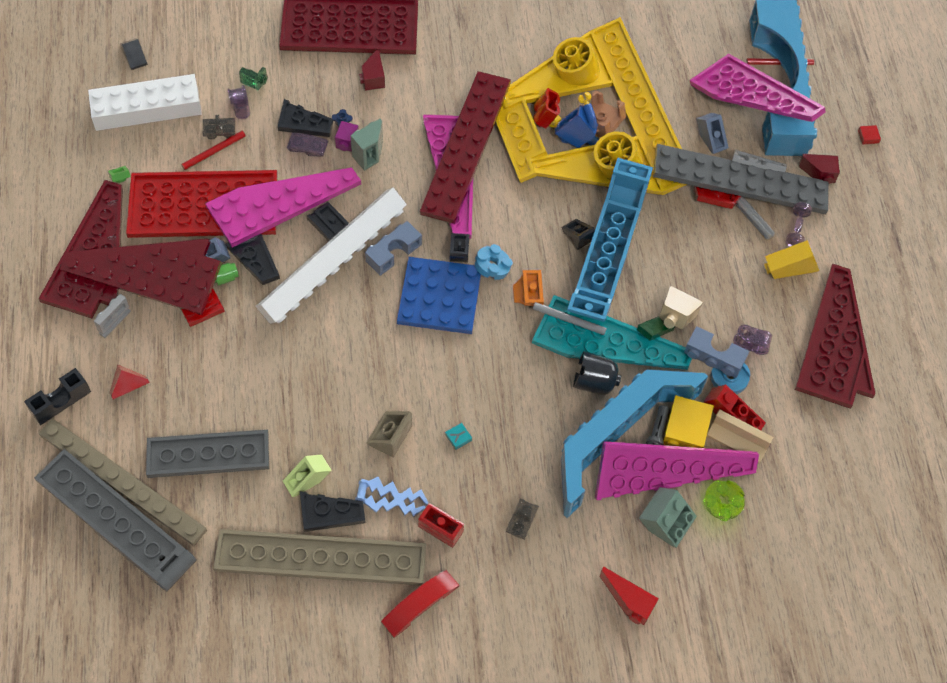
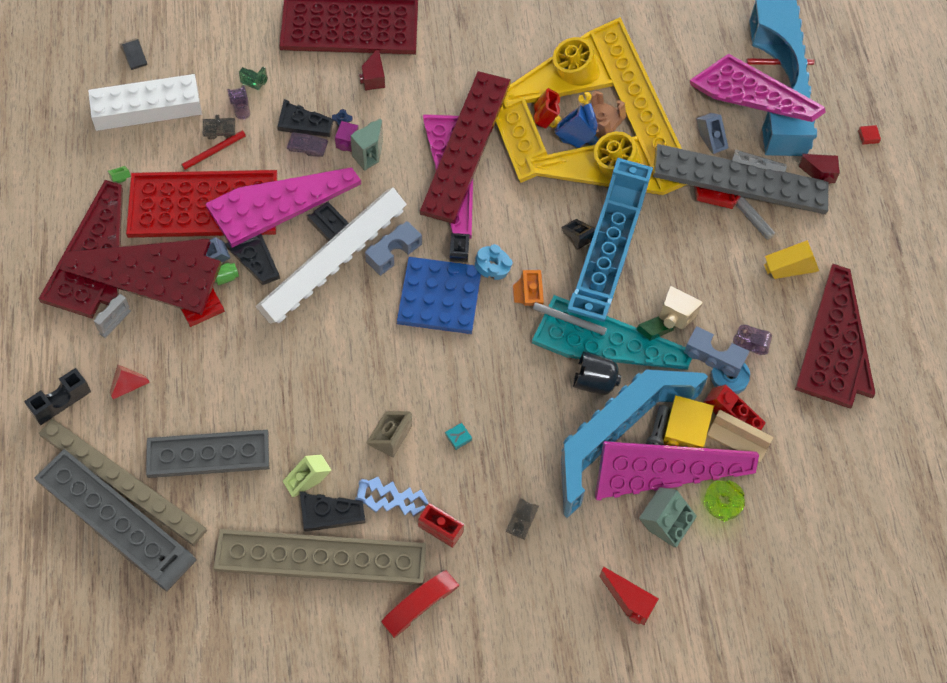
(801, 210): wheel -> none

